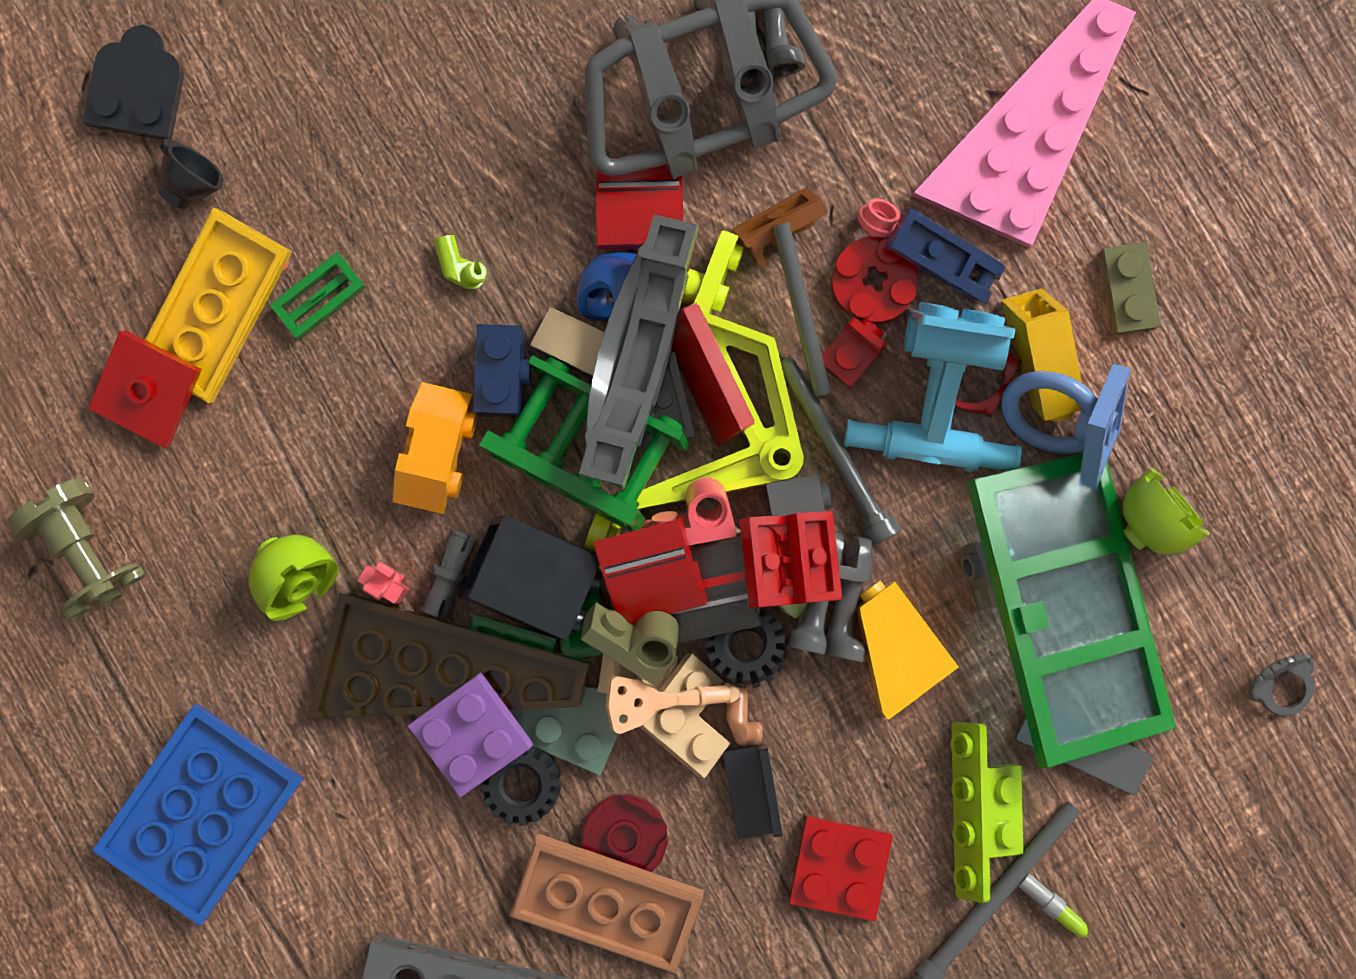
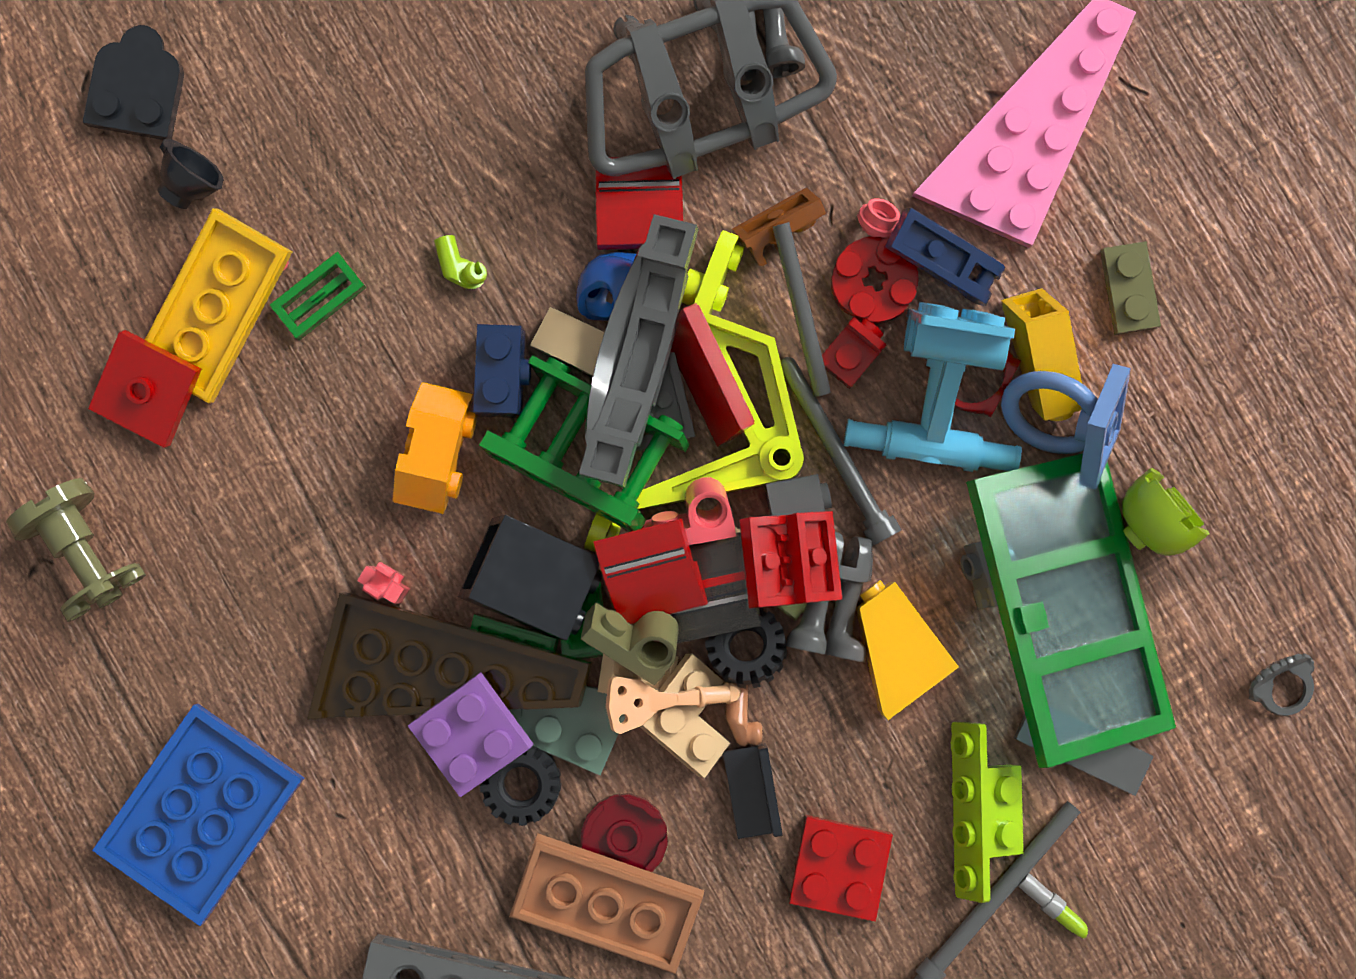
(288, 573): lime cylinder -> none
(448, 574): dark grey pin -> none

